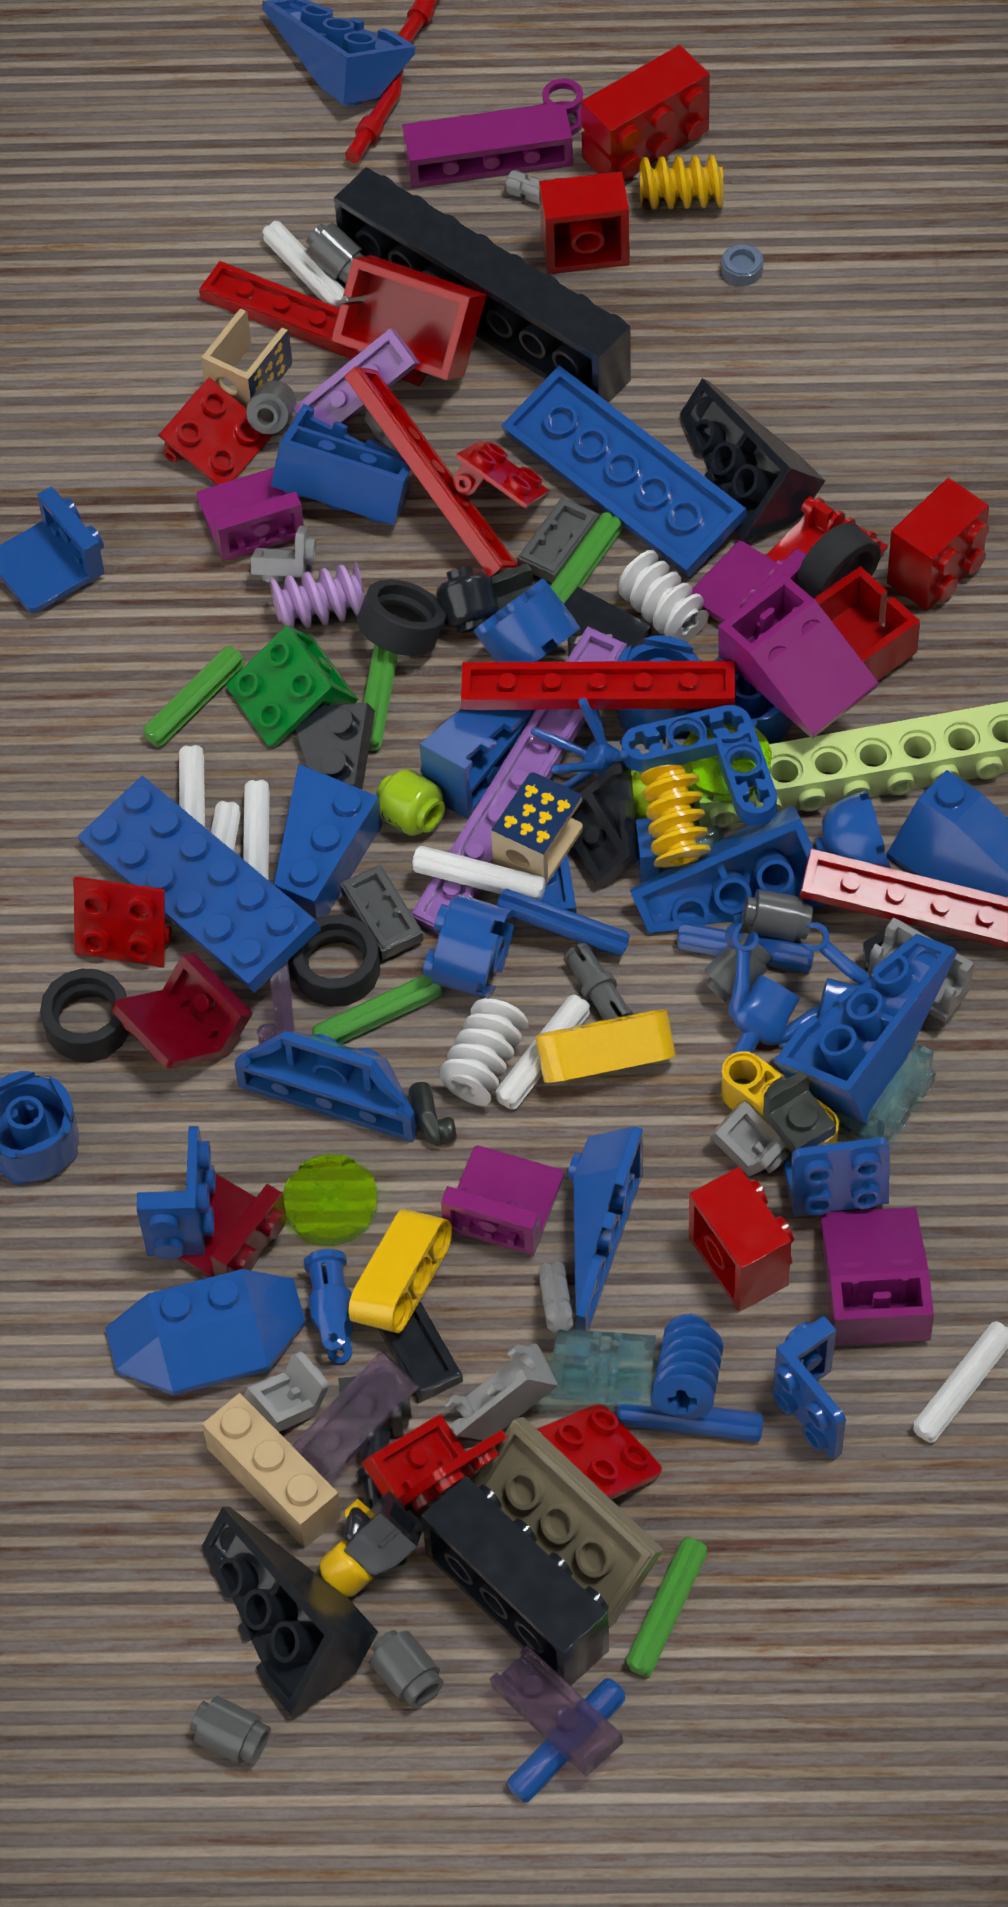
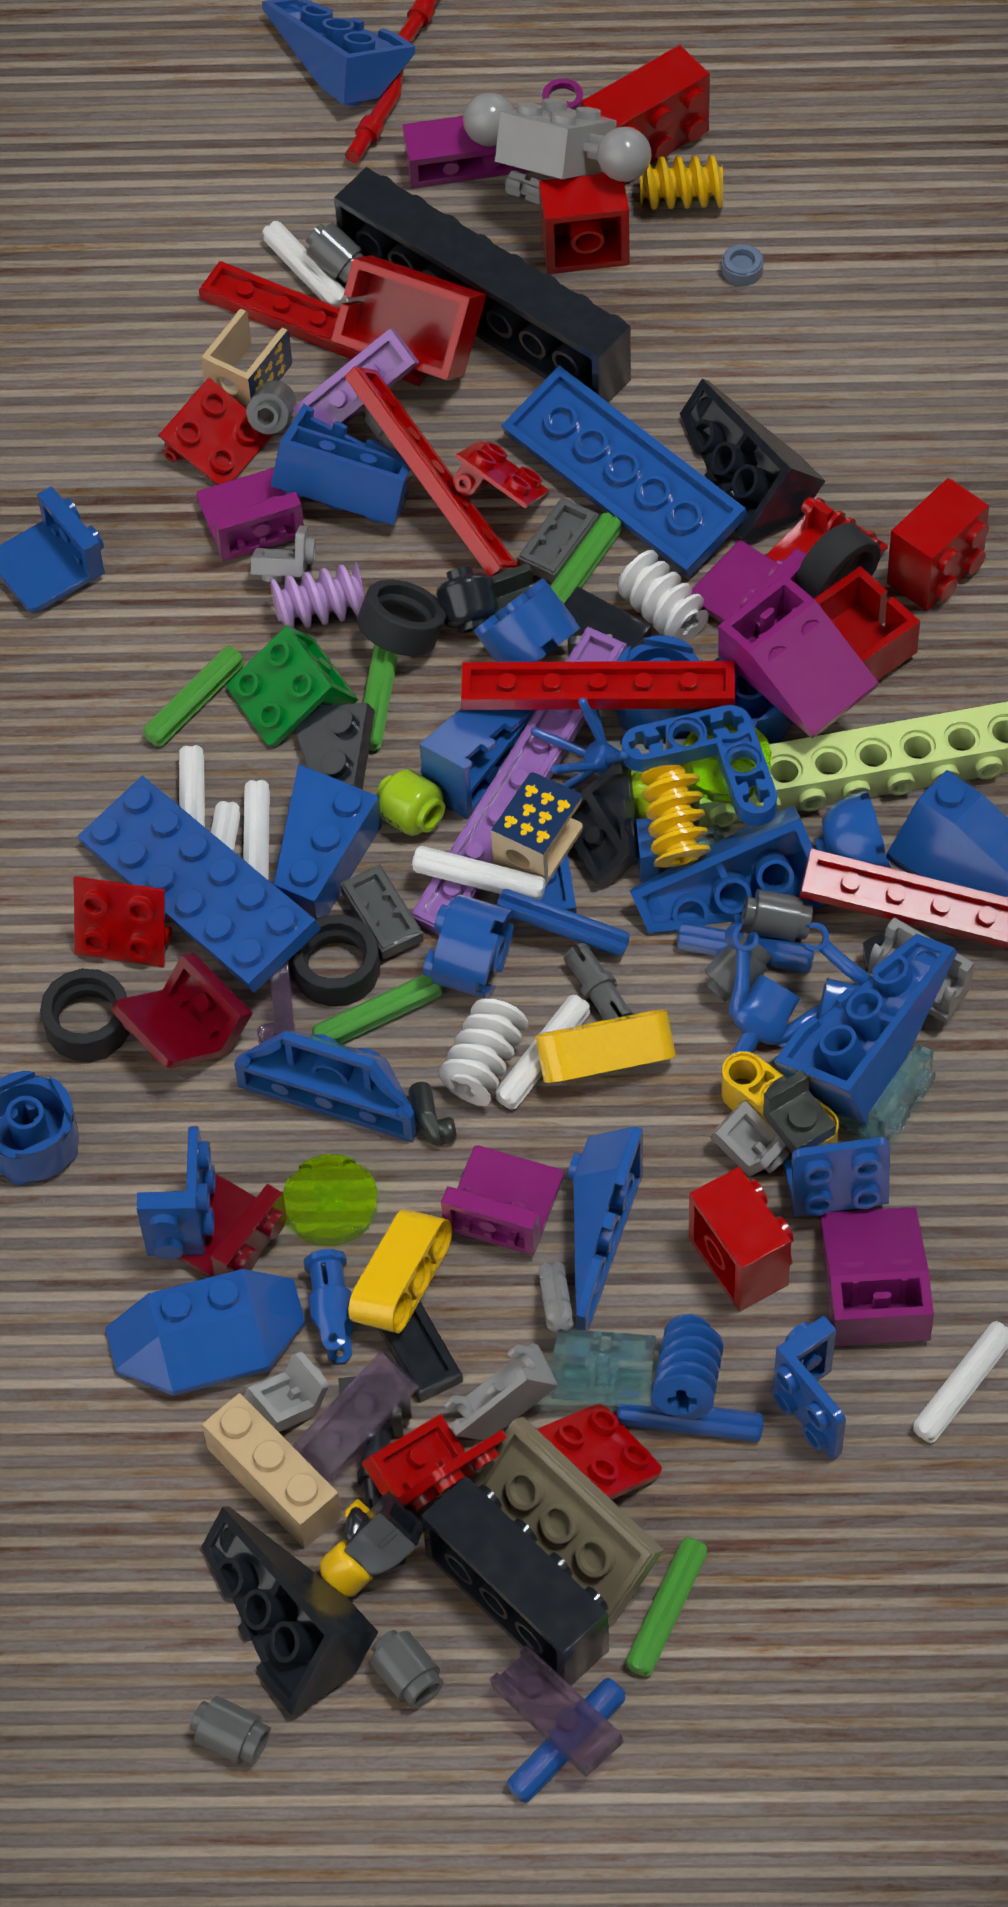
(556, 138): none -> light grey brick

